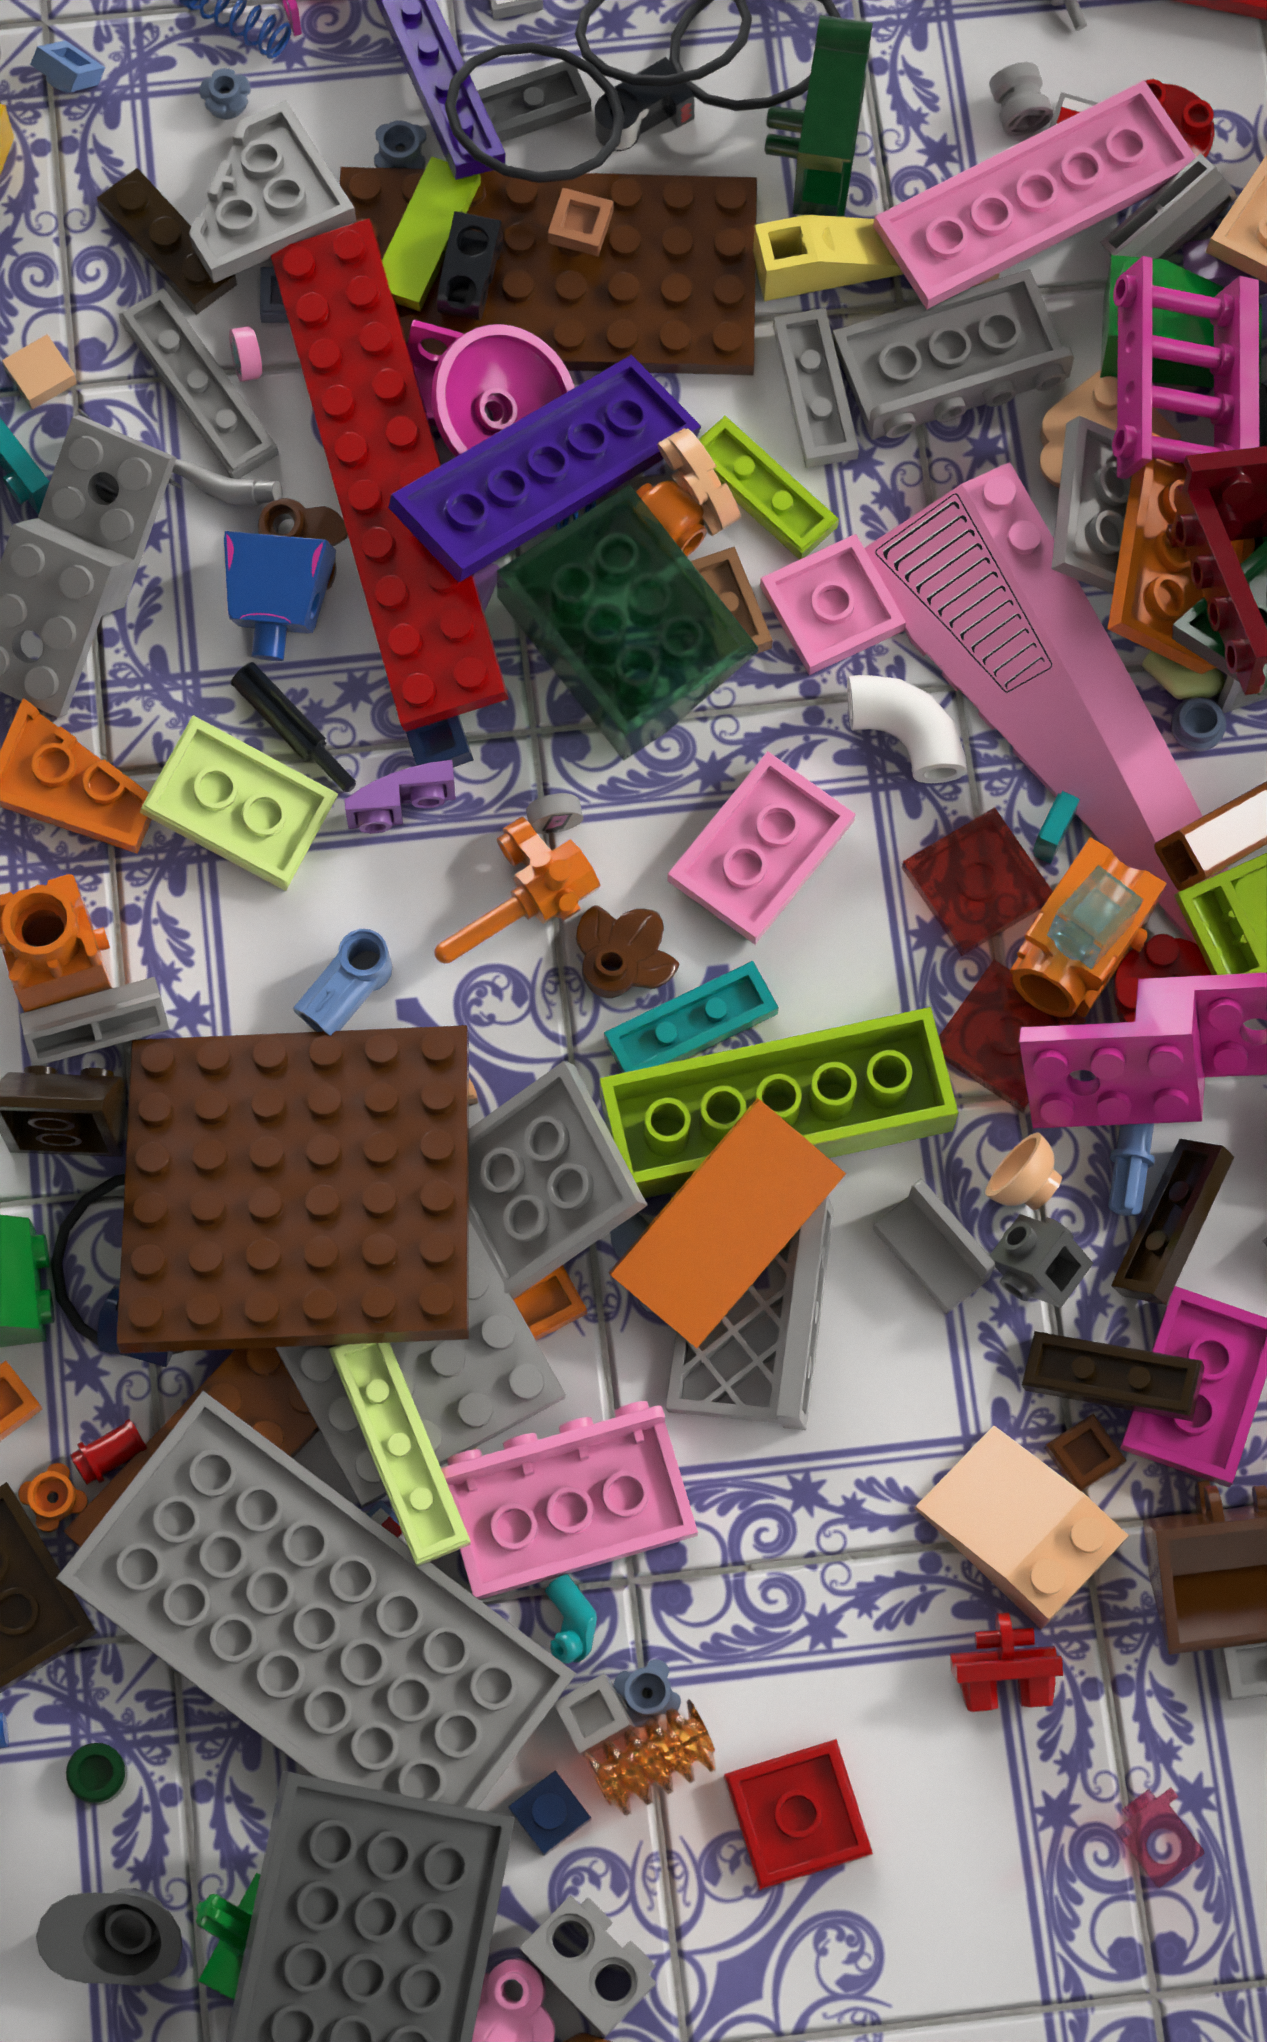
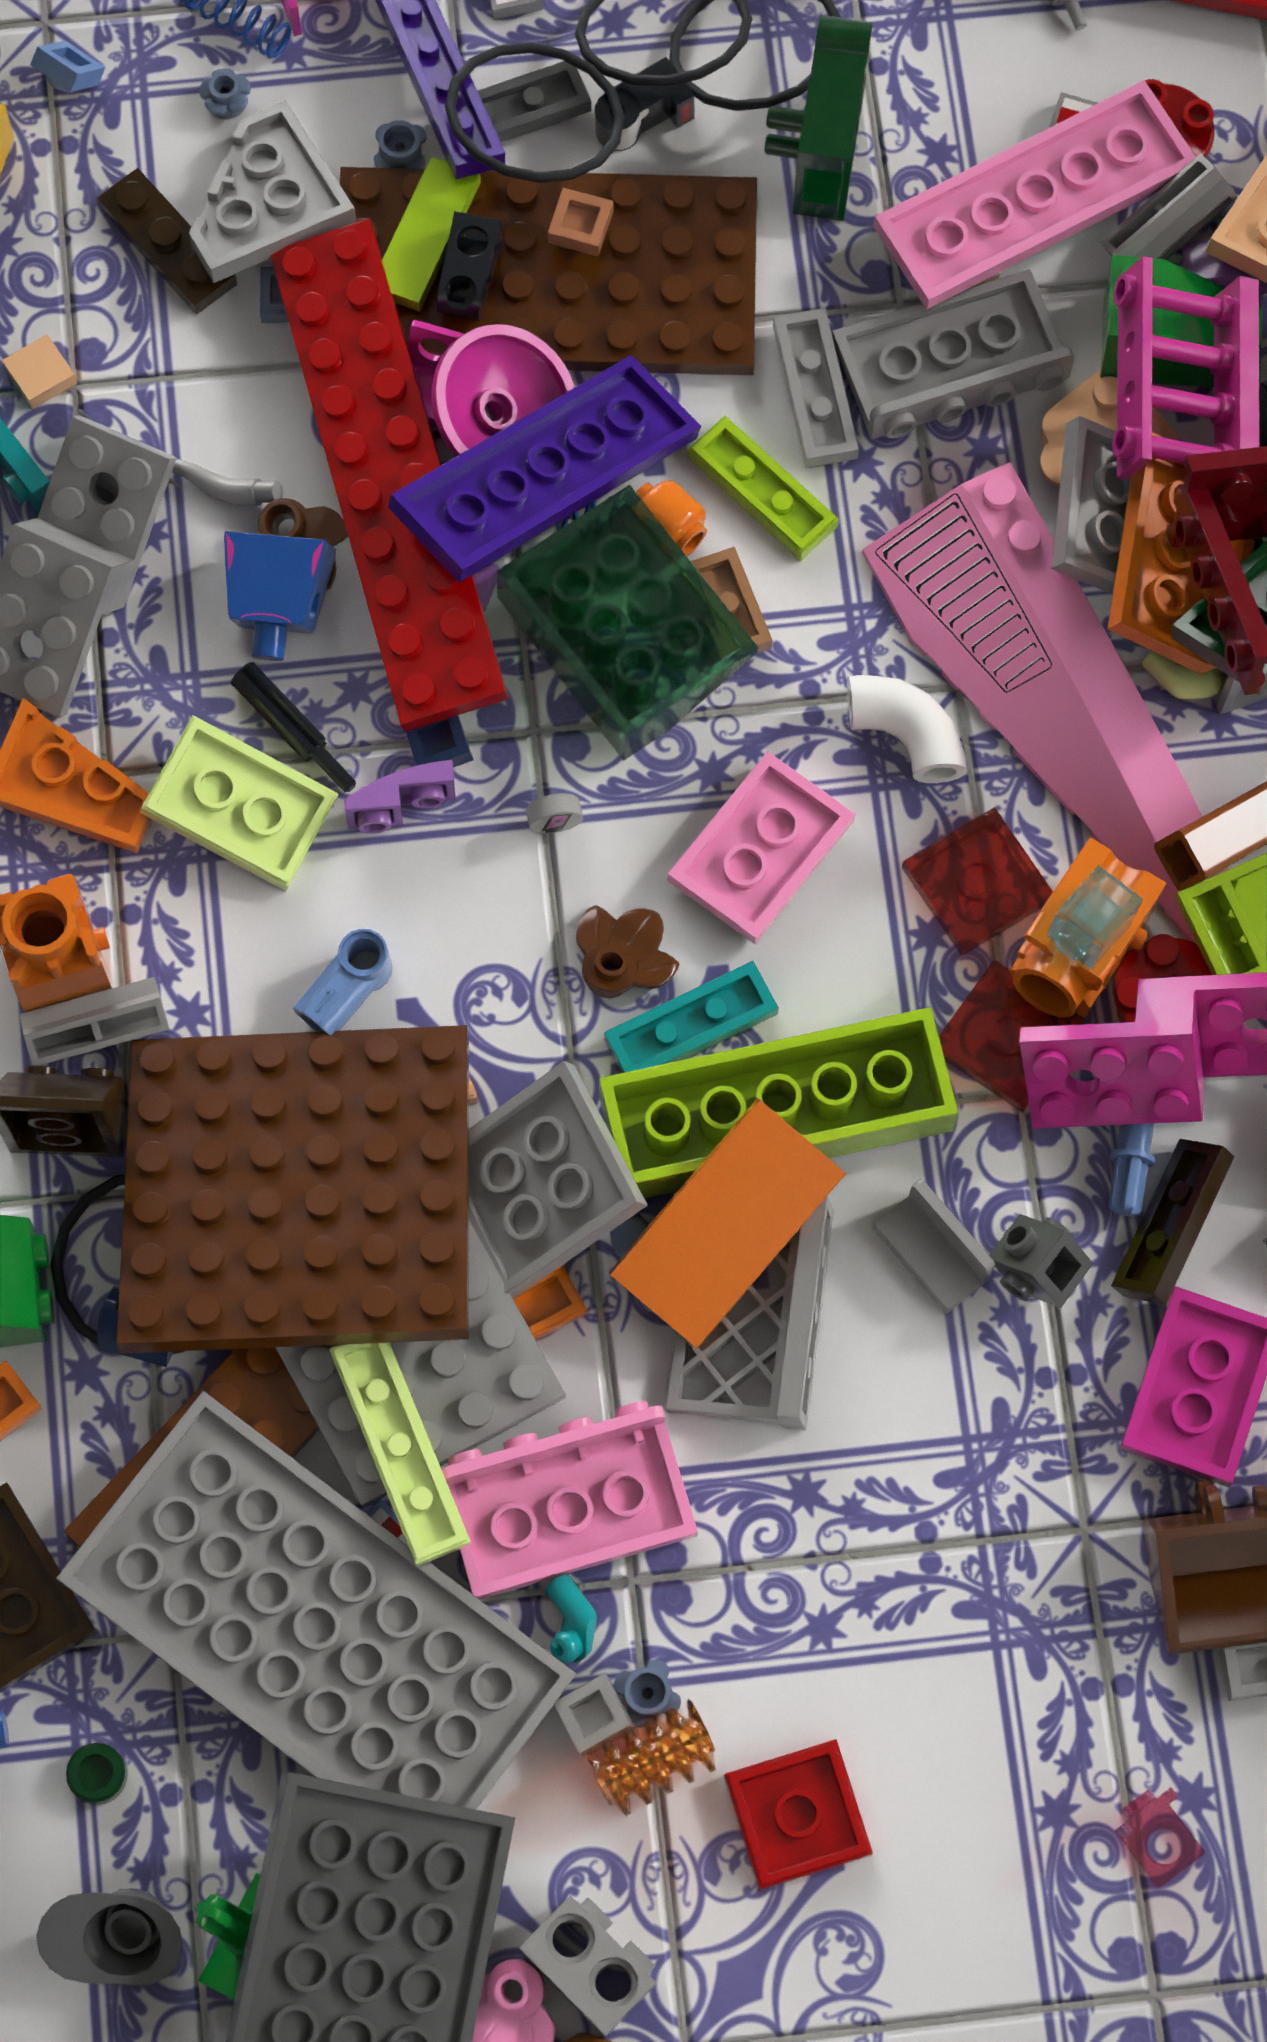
(36, 1494): orange plate -> none
(107, 1452): red pin -> none
(198, 384): light grey tile -> none
(245, 353): bright pink tile -> none
(545, 888): orange piece -> none
(549, 1813): dark blue plate -> none
(696, 476): light nougat plate -> none
(818, 254): light yellow slope -> none
(832, 604): bright pink tile -> none
(1021, 100): light grey wheel -> none
(1021, 1525): light nougat slope -> none
(1025, 1175): light nougat piece -> none
(1032, 1667): red hips -> none
(1055, 826): teal tile -> none
(1085, 1453): reddish brown tile -> none
(1113, 1376): dark brown tile -> none
(1198, 724): sand blue plate -> none

